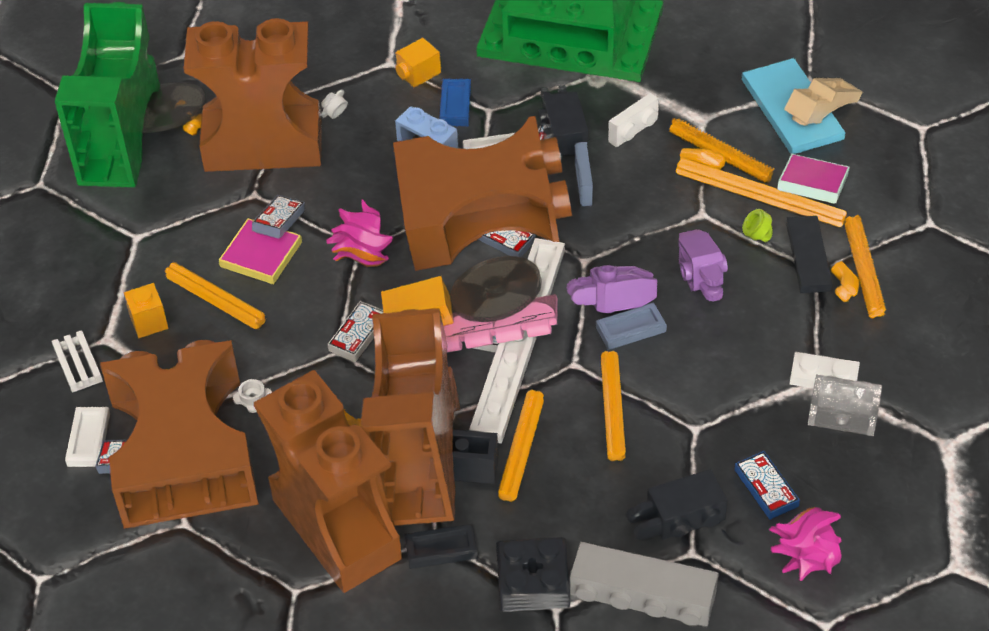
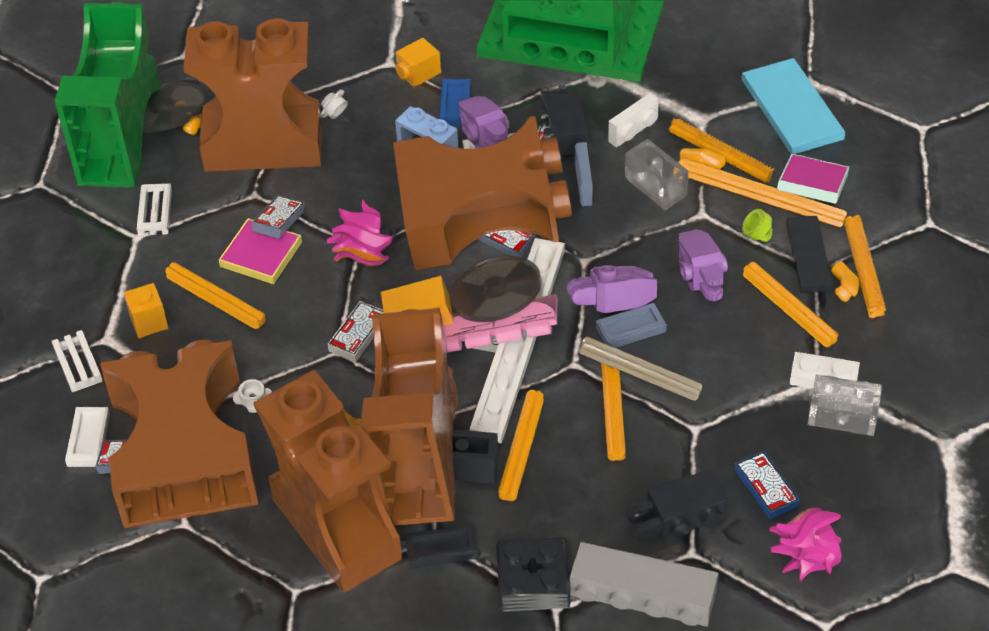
(153, 226): none -> white tile
(483, 121): none -> medium lavender hinge
(640, 368): none -> axle
(656, 174): none -> clear brick
(790, 304): none -> light orange axle
(820, 99): tan slope -> none

